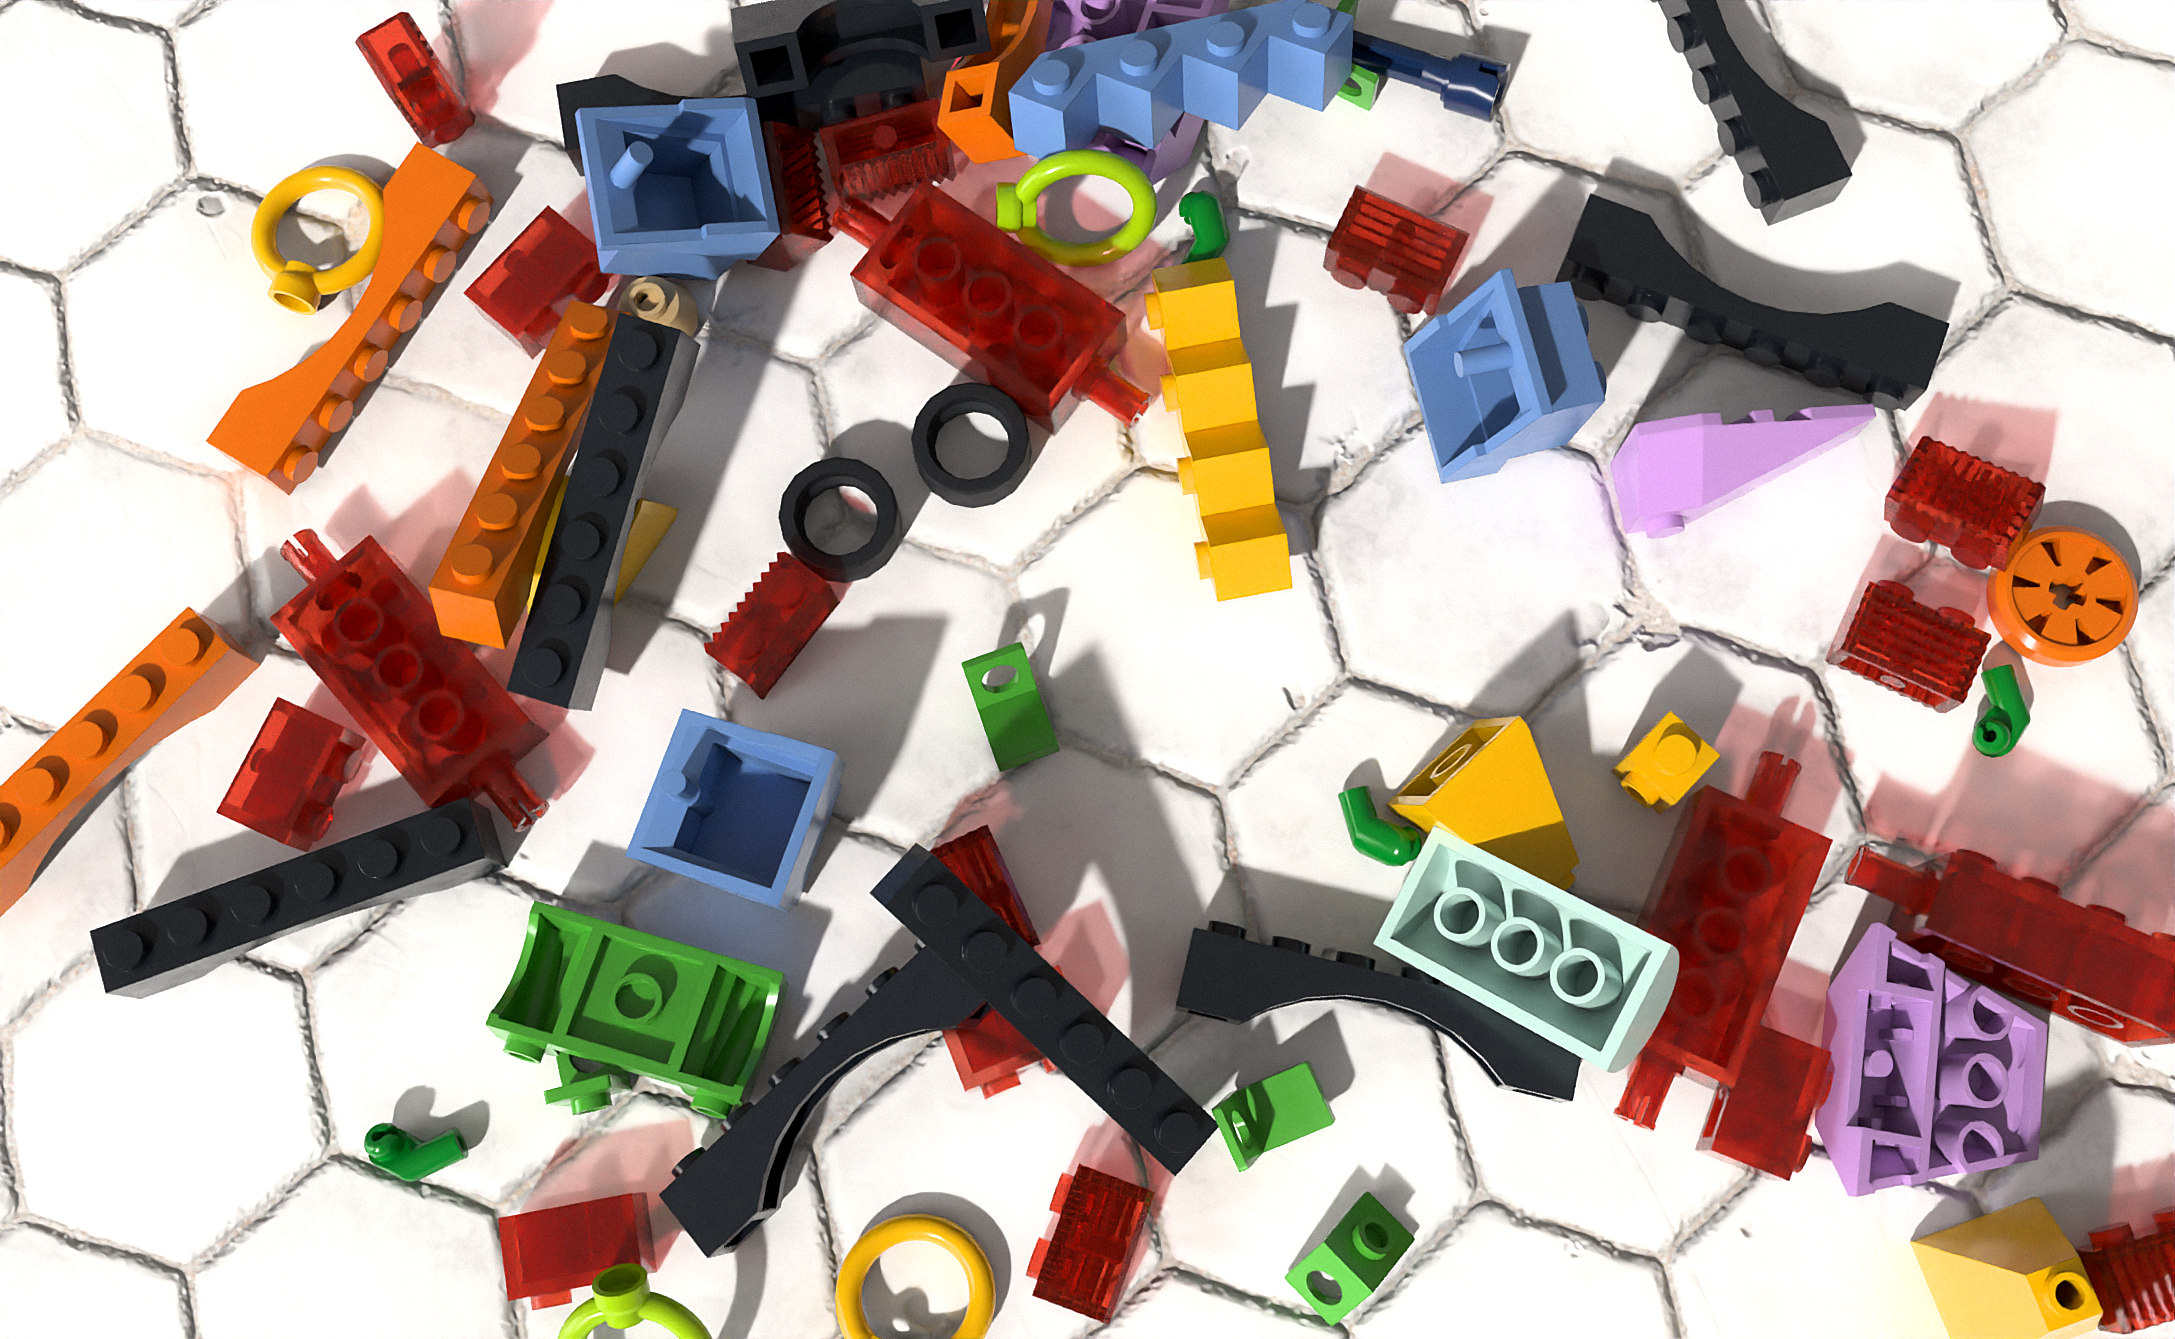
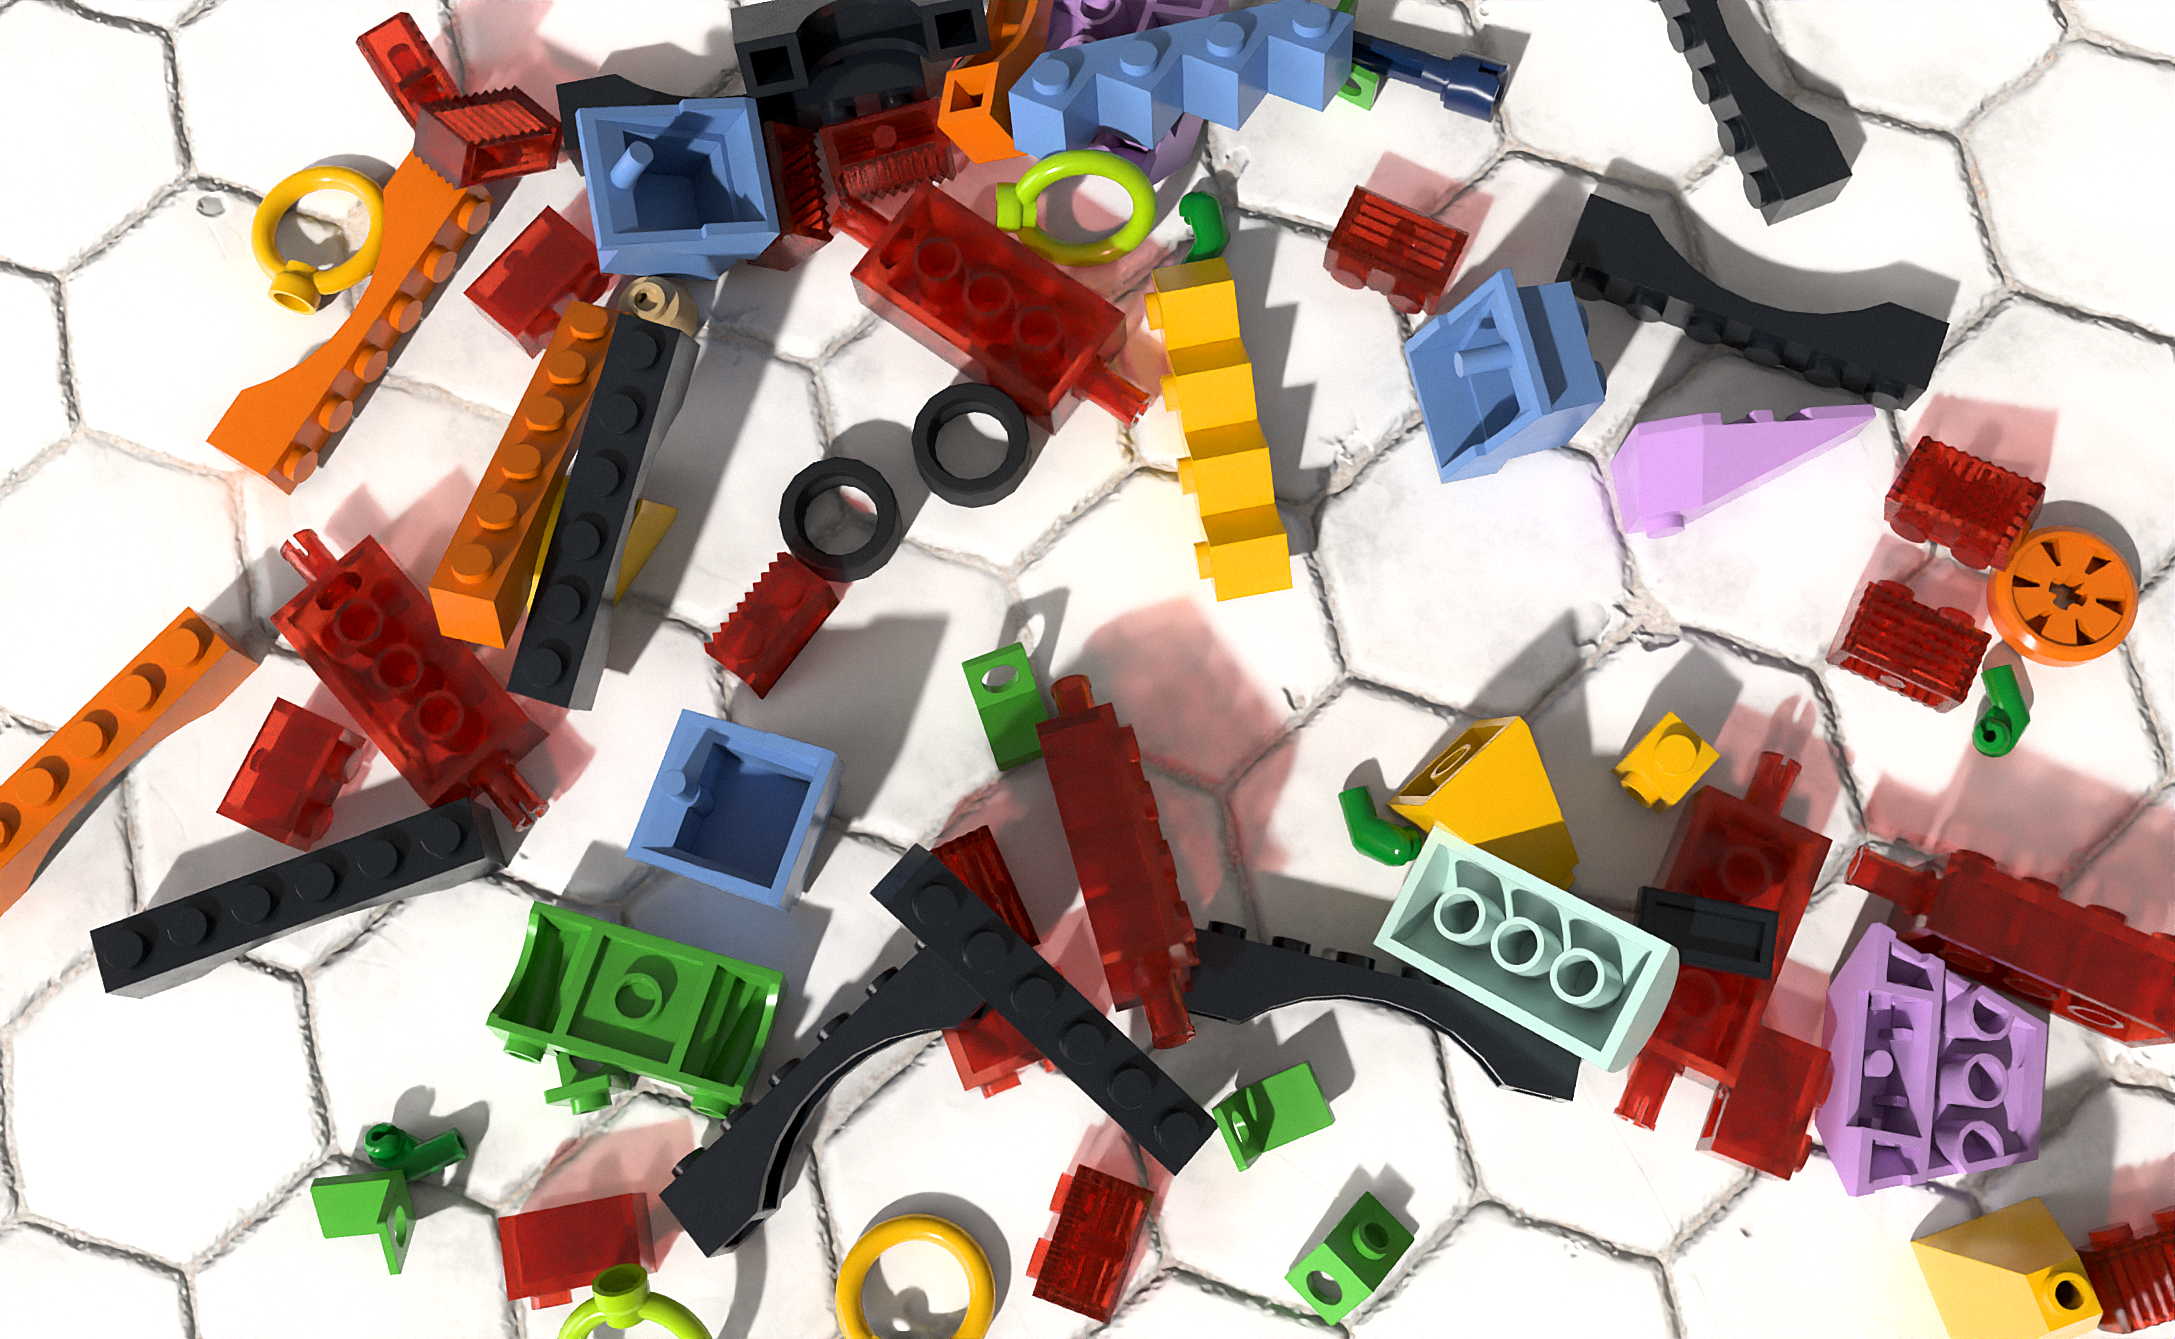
(368, 1206): none -> bright green bracket
(487, 137): none -> clear red brick
(1121, 860): none -> clear red brick
(1710, 931): none -> black tile

